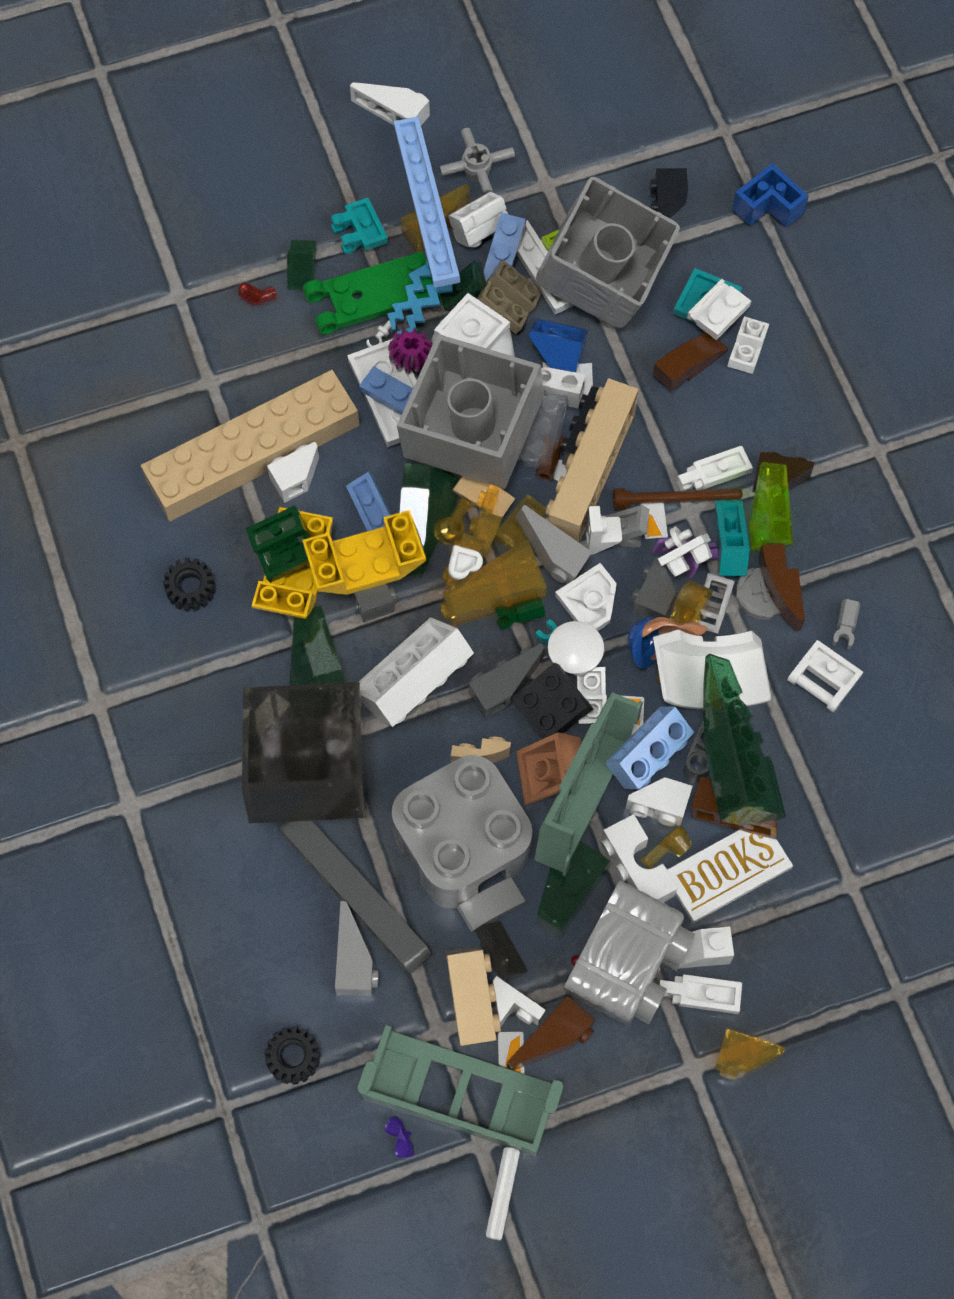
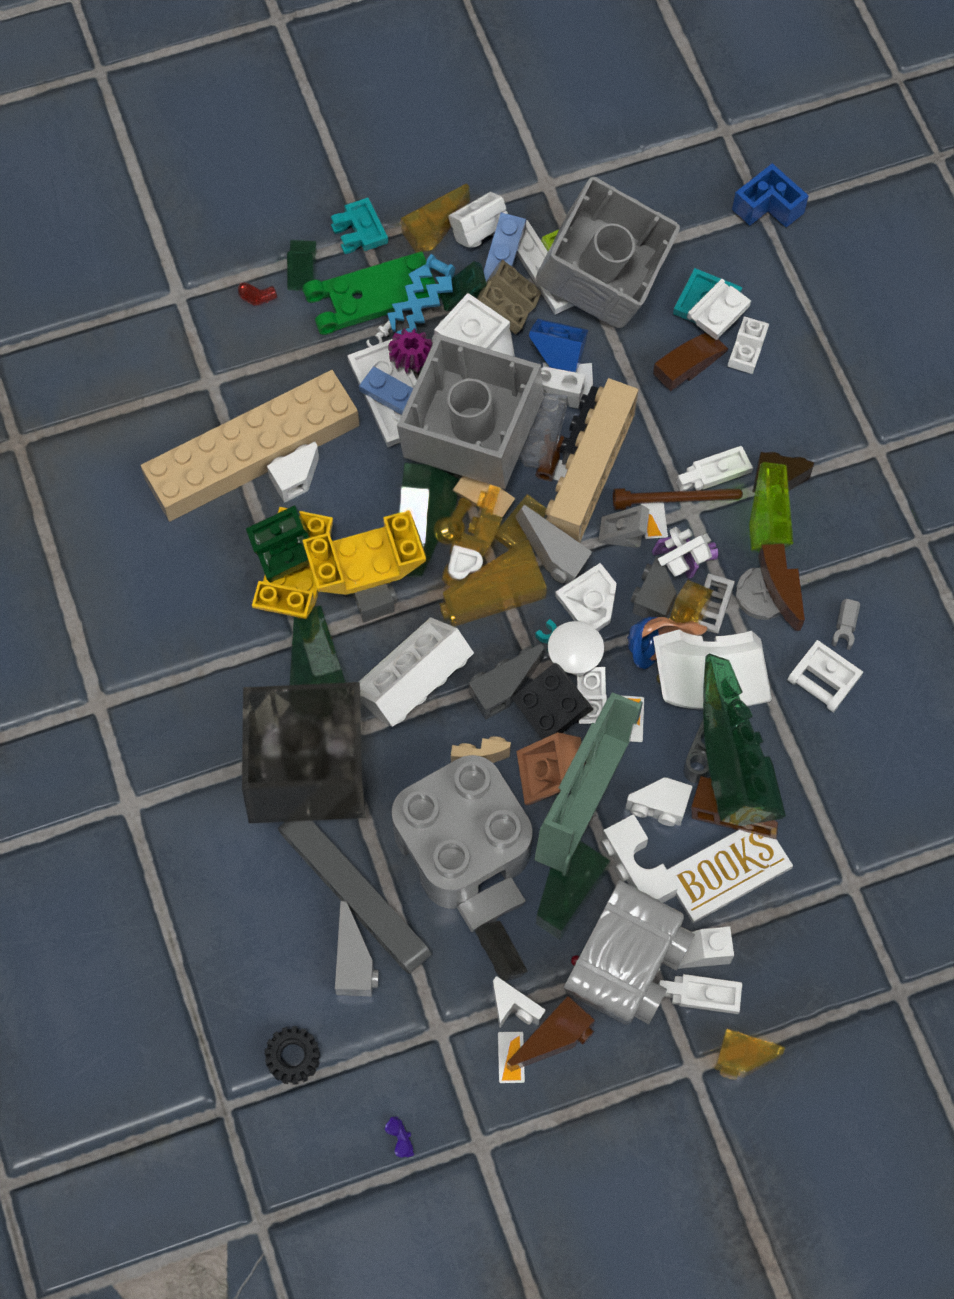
(184, 570): black tyre -> none
(368, 501): medium blue plate -> none
(390, 102): white slope -> none
(401, 1070): sand green piece -> none
(426, 202): light blue plate -> none
(472, 995): tan wedge -> none
(476, 161): light grey bar -> none
(502, 1193): white axle -> none
(520, 612): dark green bar -> none
(601, 530): white slope -> none
(637, 748): light blue brick -> none
(669, 190): black slope -> none
(675, 842): clear yellow bar -> none
(731, 538): teal slope -> none

